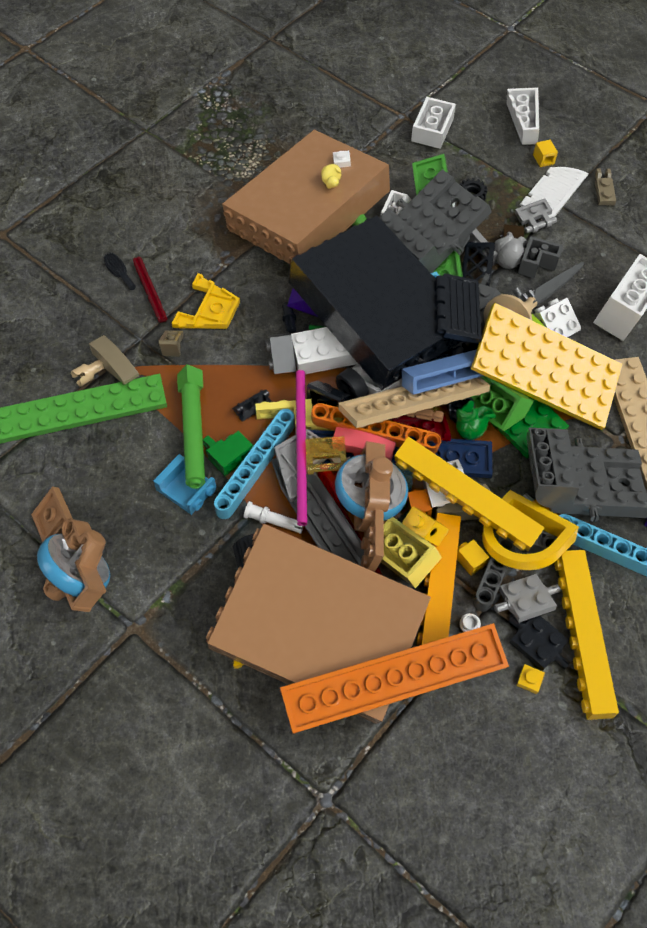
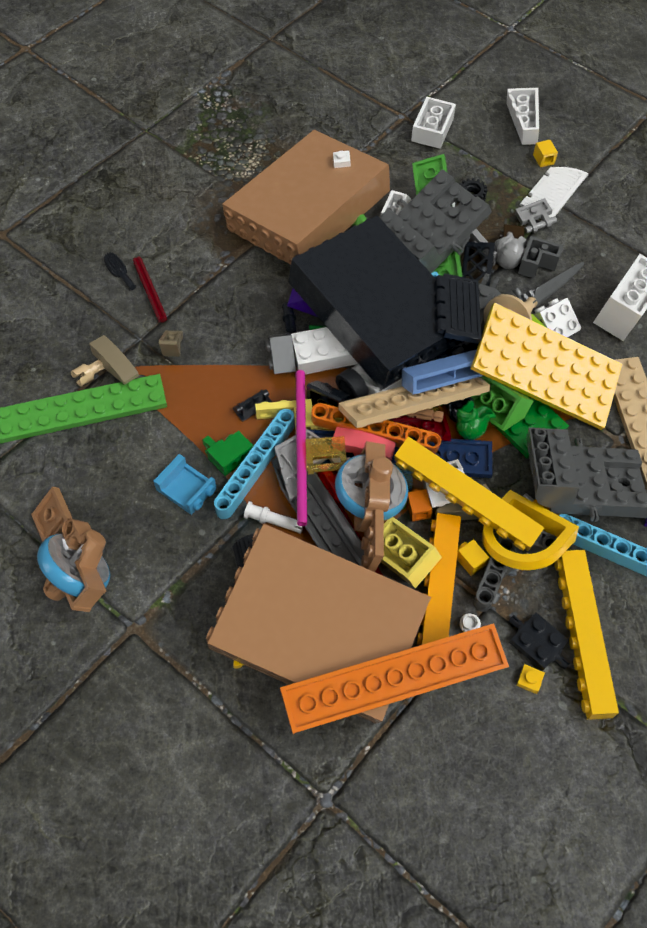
(189, 385): bright green brick -> none
(215, 310): yellow wing -> none
(331, 175): light yellow animal -> none
(423, 525): yellow torso -> none
(527, 598): light grey plate -> none
(604, 188): dark tan hinge -> none

